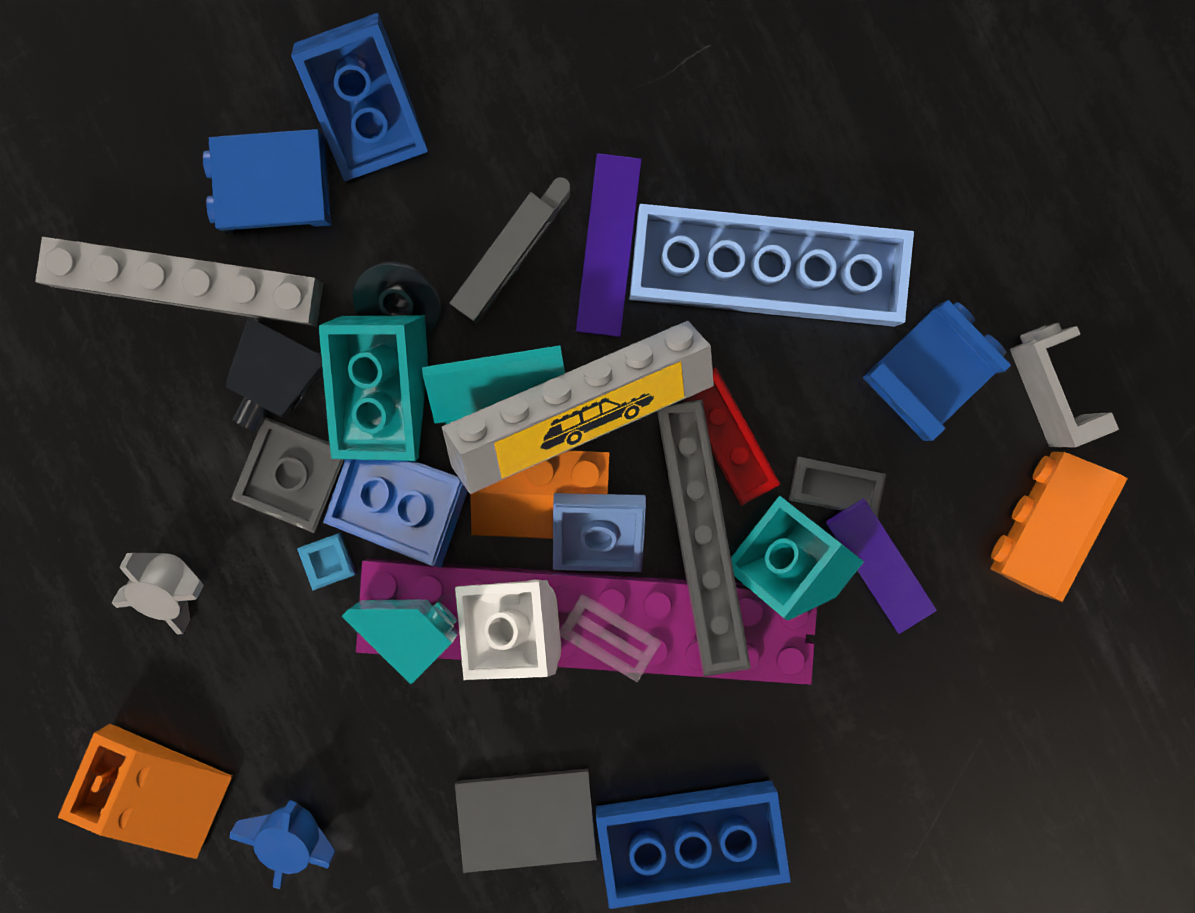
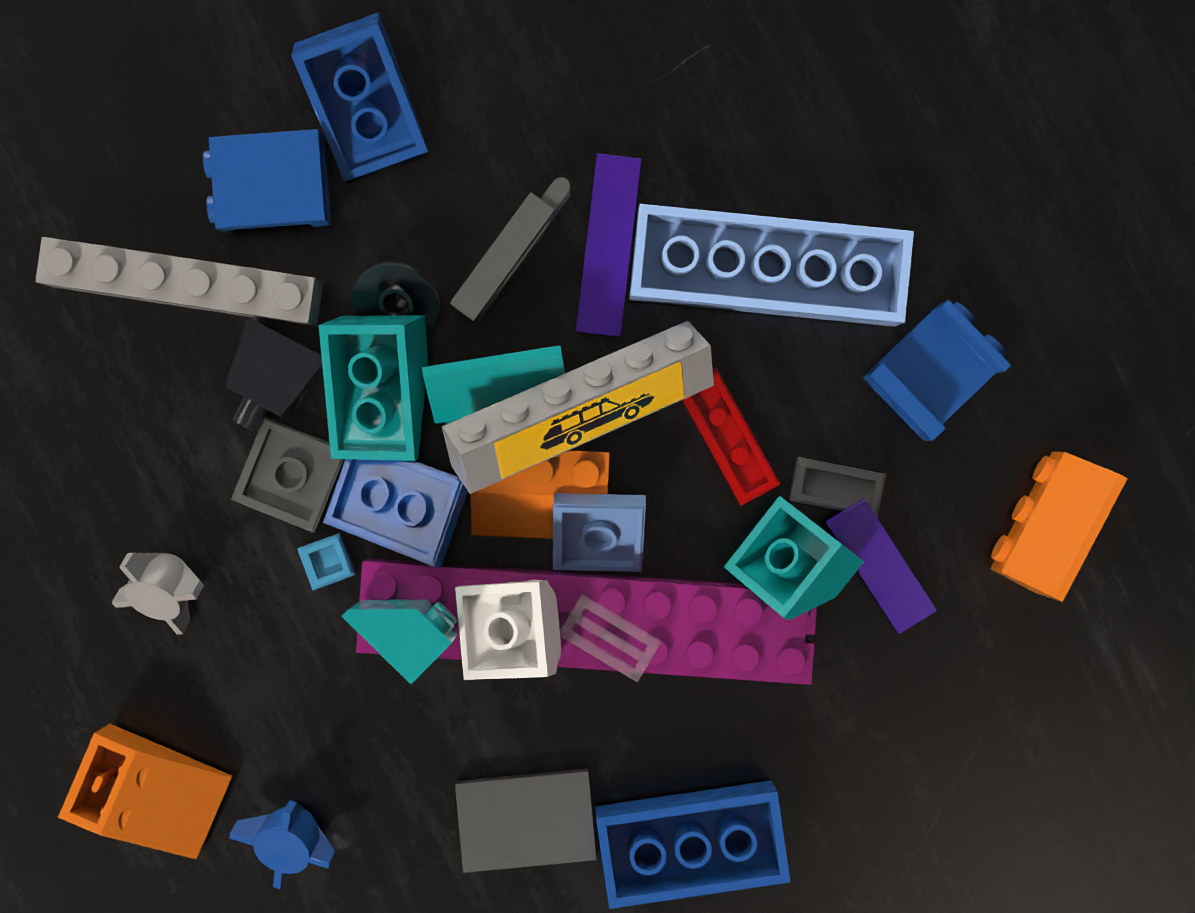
(703, 539): dark grey tile -> none
(1047, 394): light grey panel -> none

